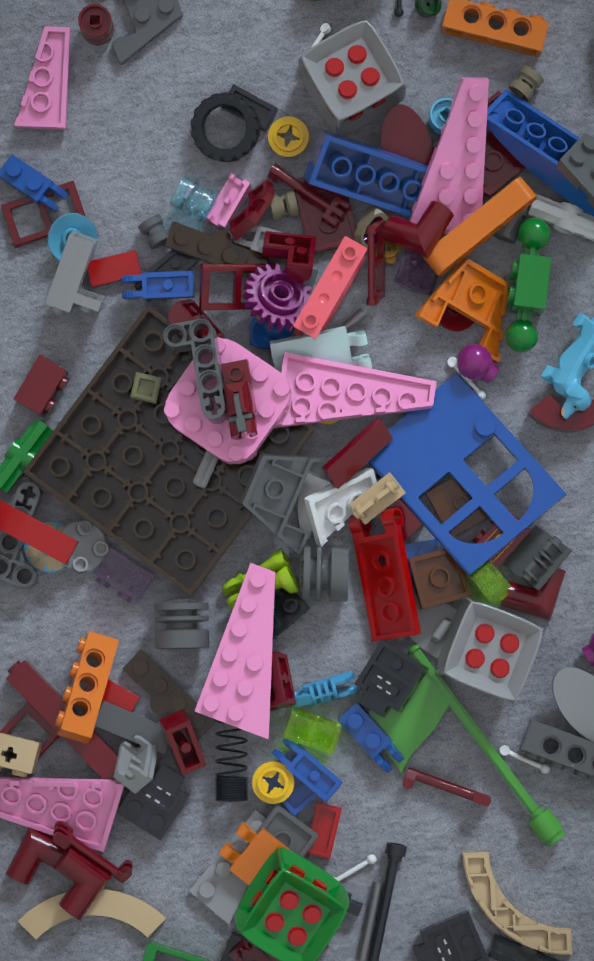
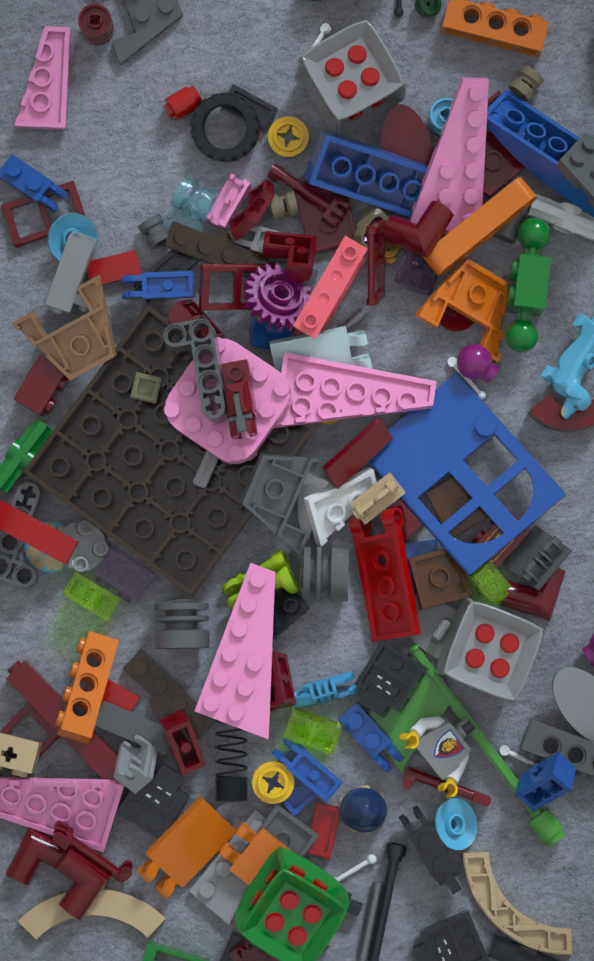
(80, 343): none -> medium nougat wing
(92, 597): none -> clear neon green brick
(182, 102): none -> red brick
(186, 846): none -> orange tile
(363, 809): none -> dark blue hair
(432, 851): none -> black hinge
(442, 747): none -> torso
(463, 822): none -> medium azure dish
(545, 781): none -> blue brick

